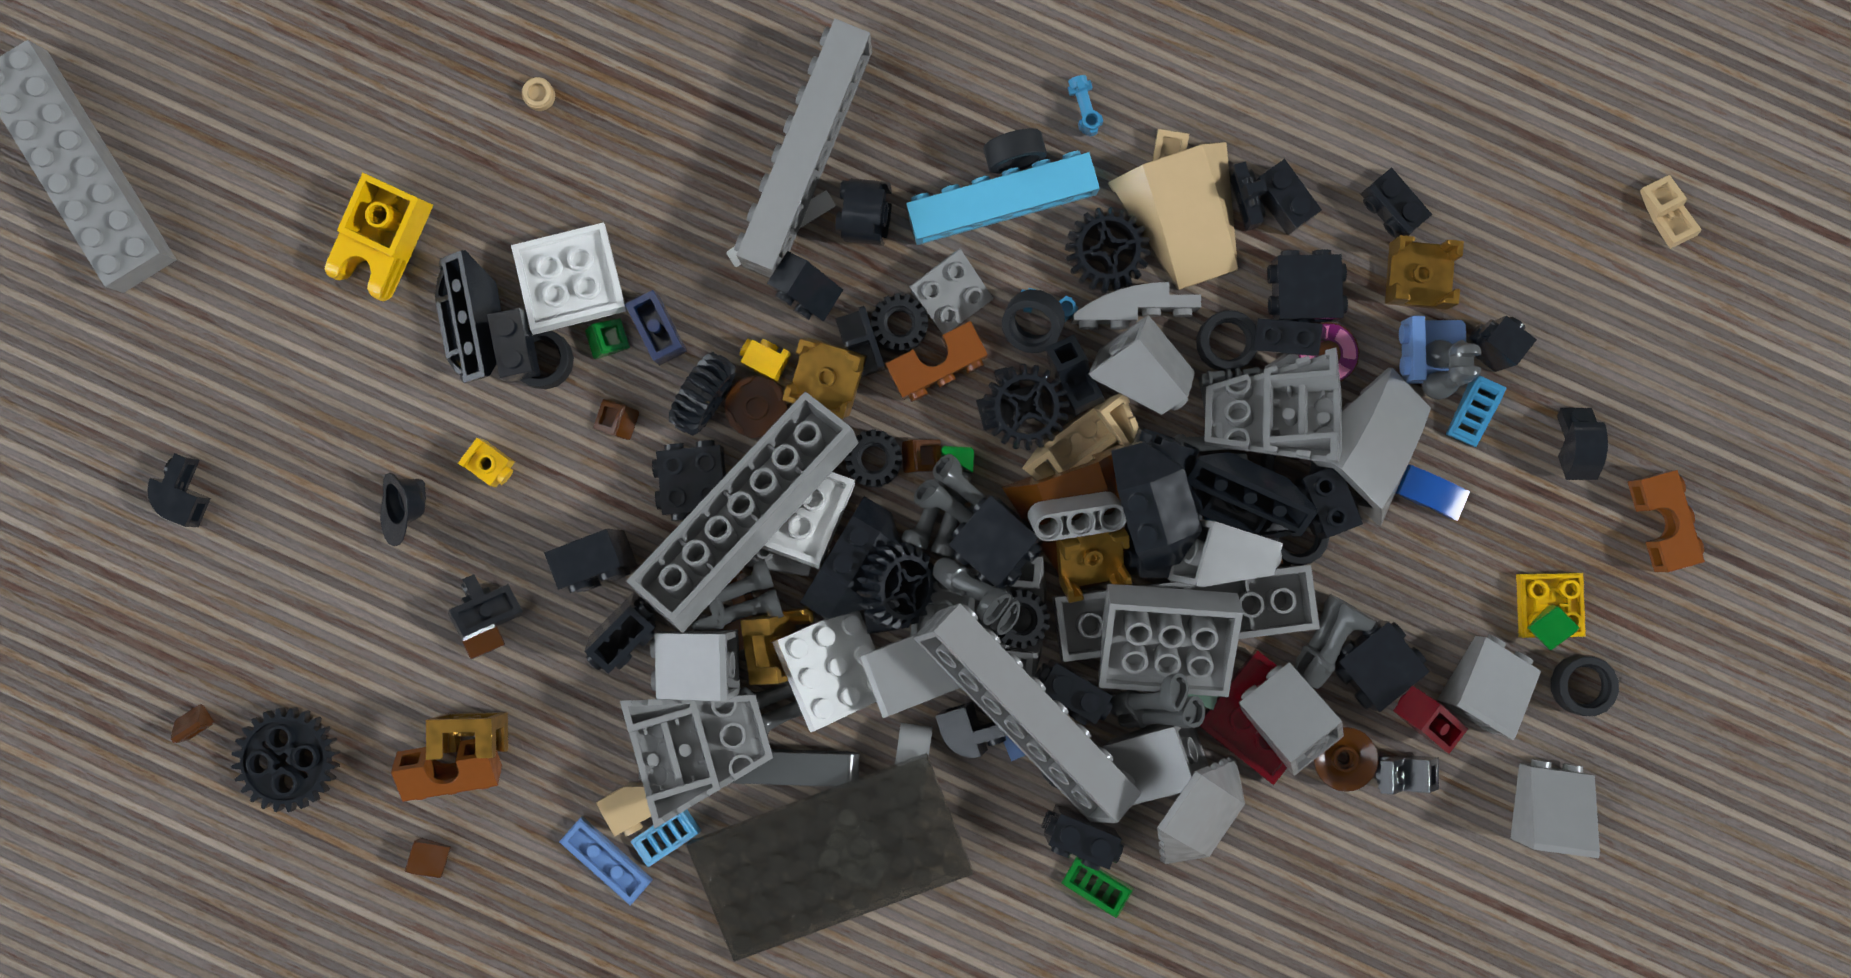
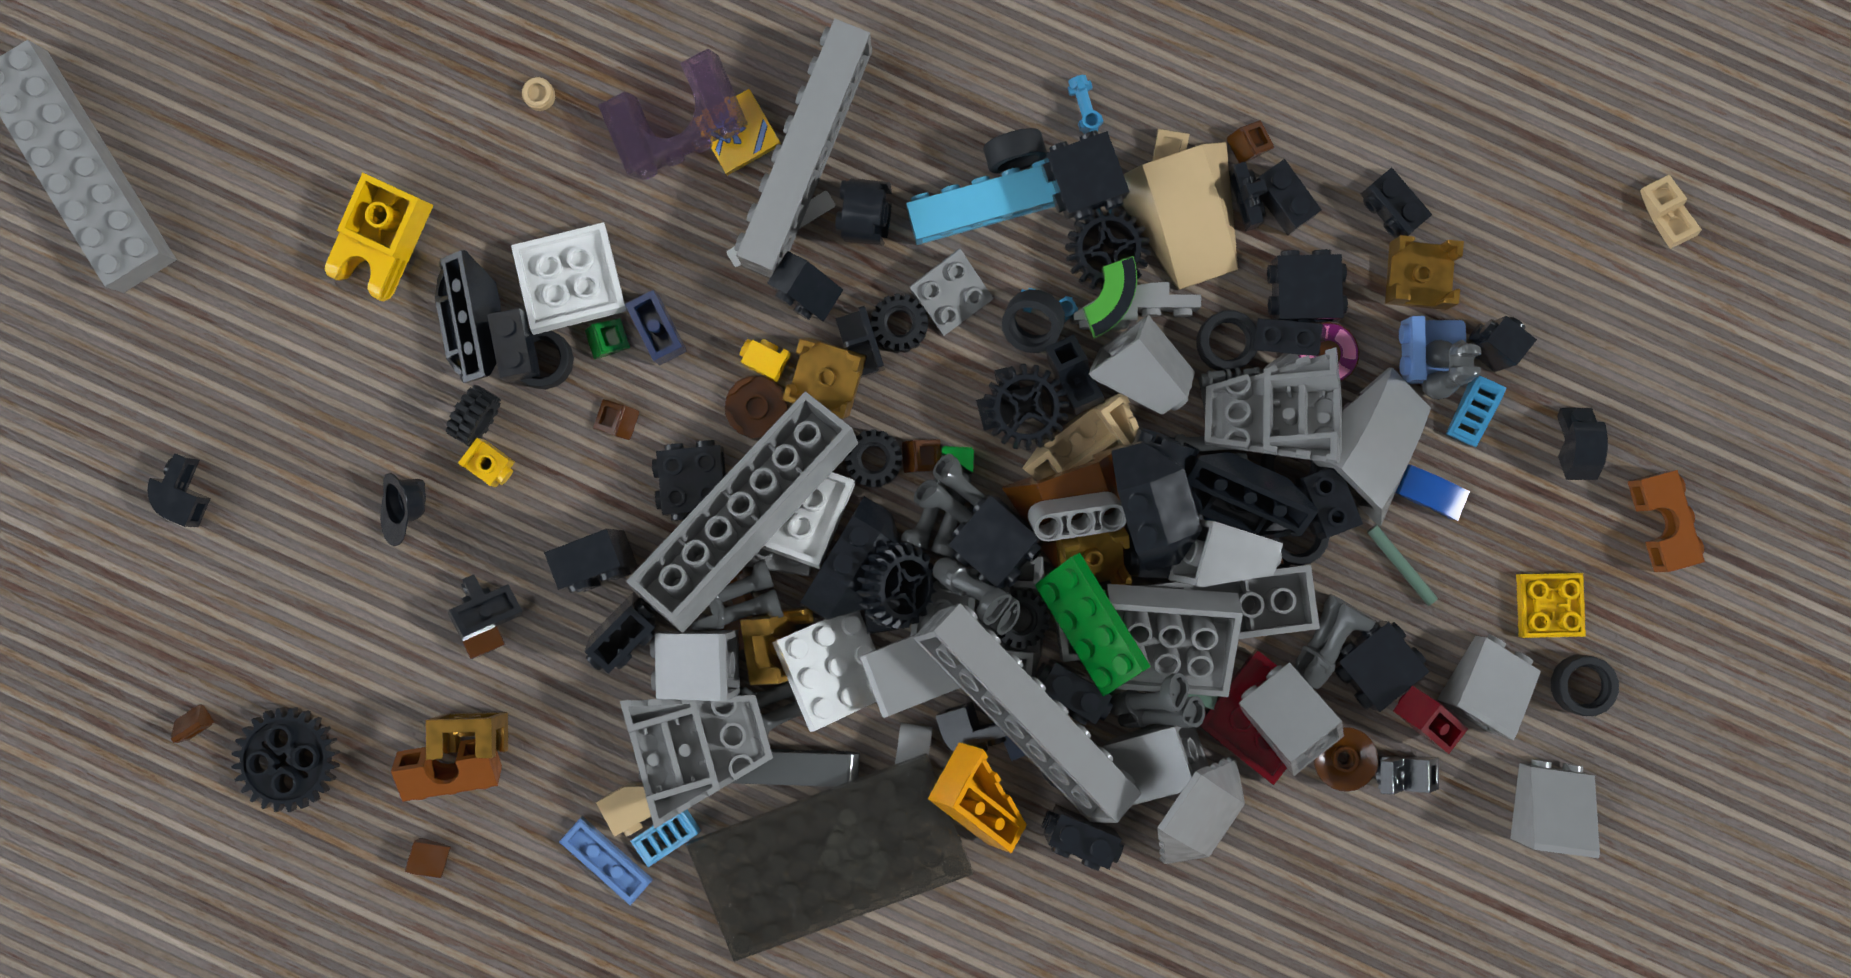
(473, 415): none -> black tyre
(702, 393): black gear -> none
(715, 117): none -> clear purple arch
(752, 141): none -> yellow tile
(914, 377): dark orange arch -> none
(976, 799): none -> light orange wedge
(1085, 176): none -> black brick
(1092, 625): none -> green plate
(1115, 297): none -> tile
(1115, 883): green slope -> none
(1250, 142): none -> reddish brown slope
(1402, 565): none -> sand green bar
(1553, 626): green slope -> none

